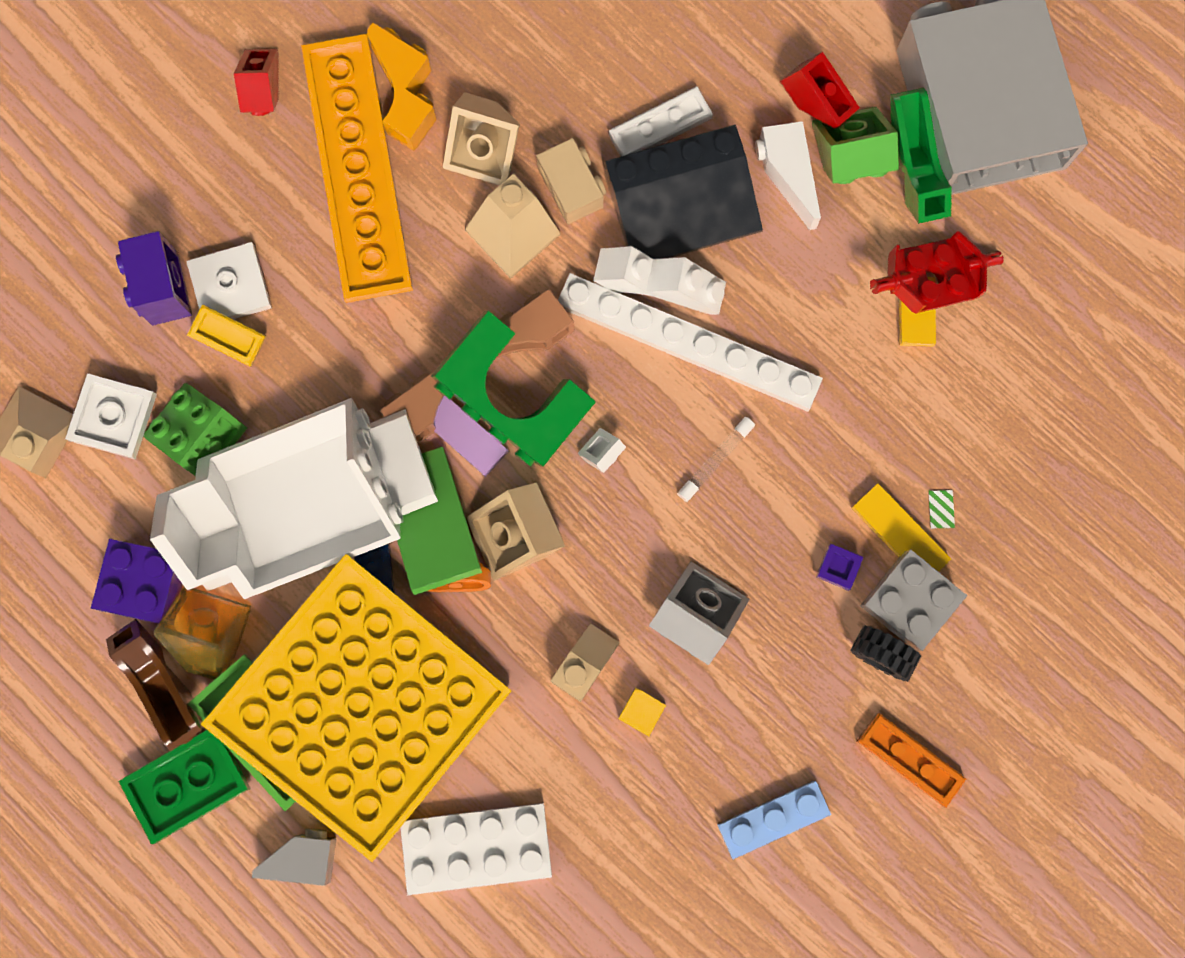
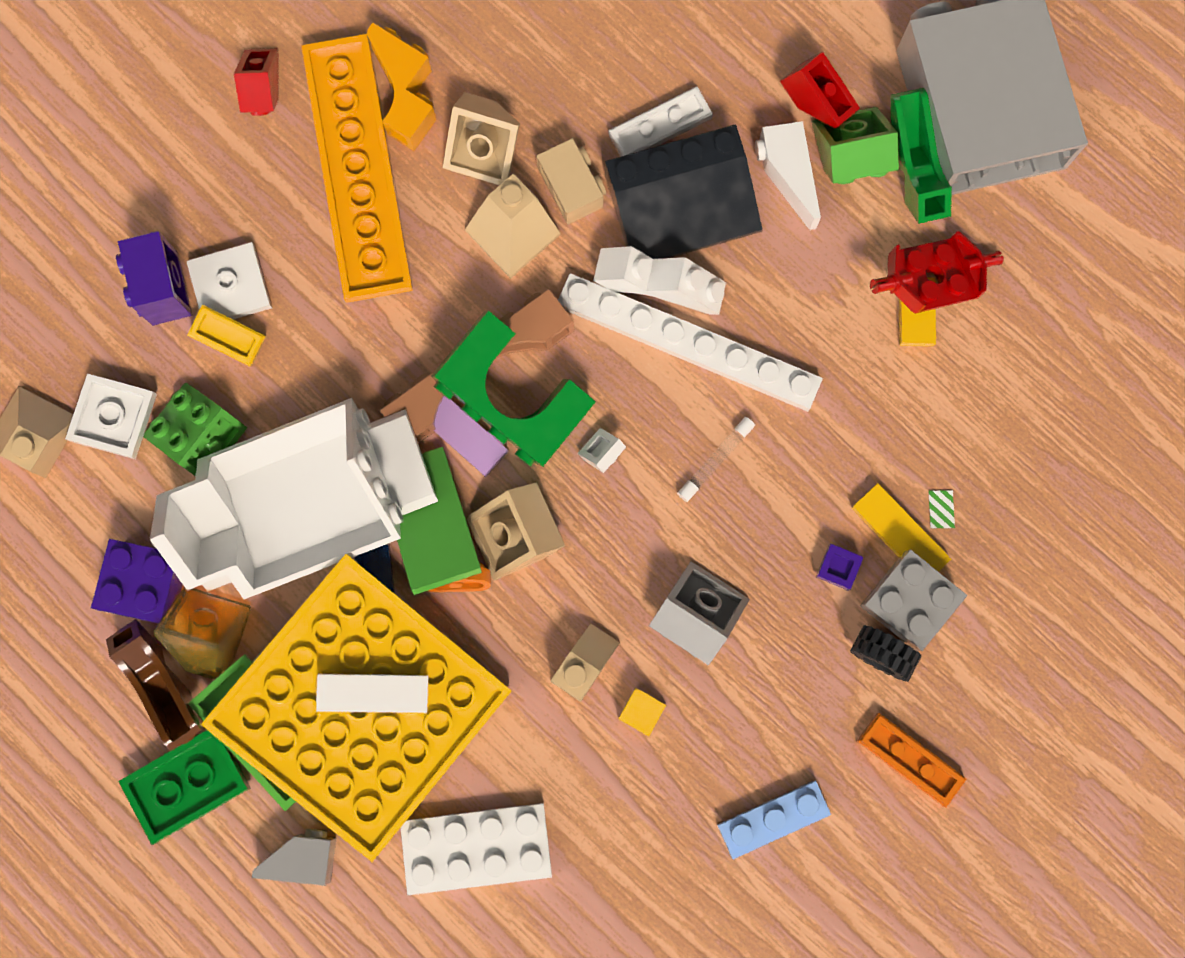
(372, 693): none -> white tile

